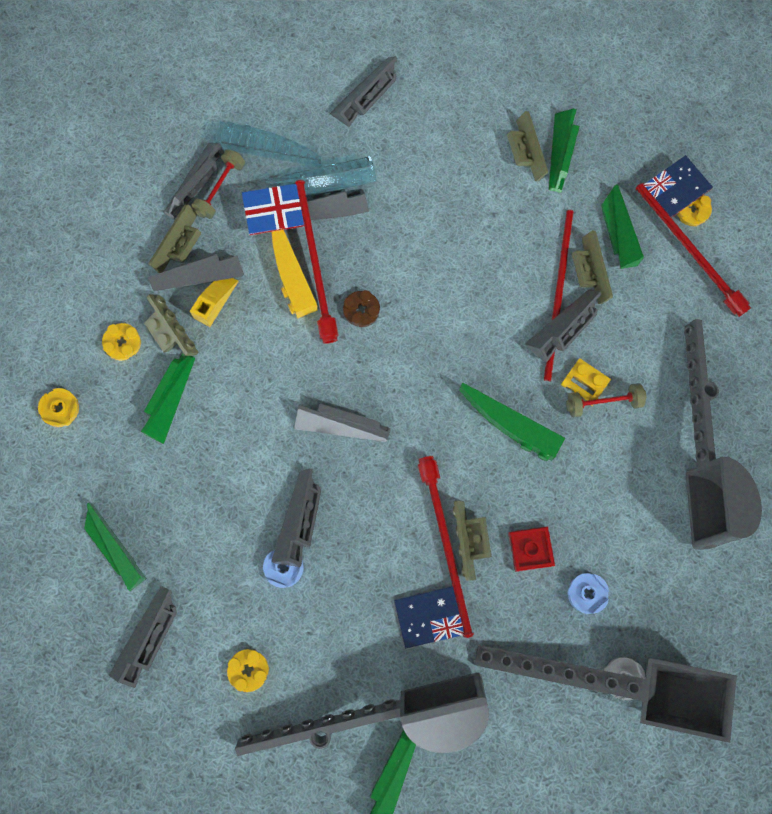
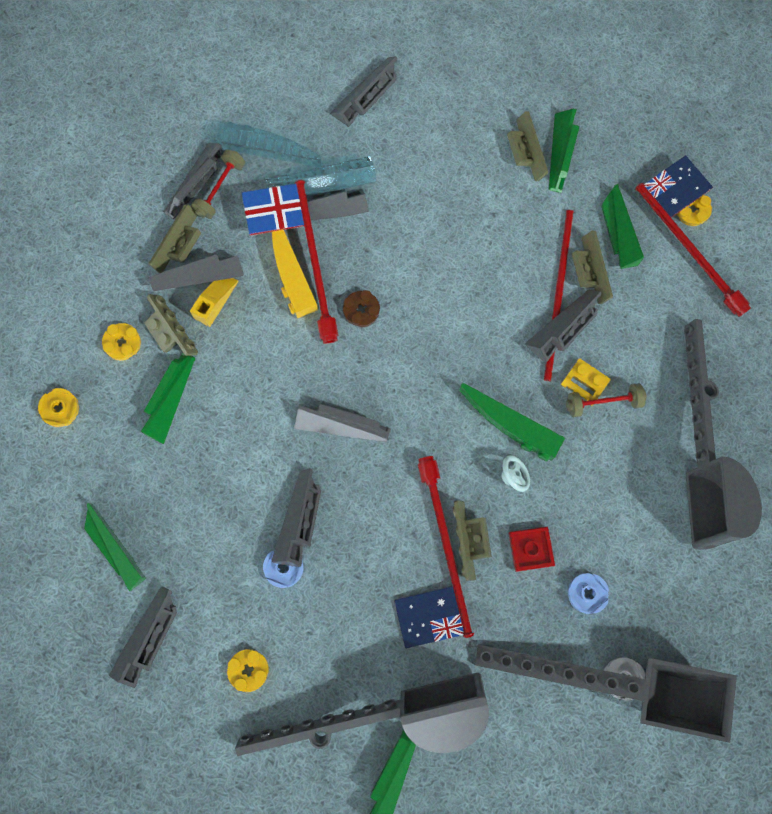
(513, 475): none -> light aqua piece

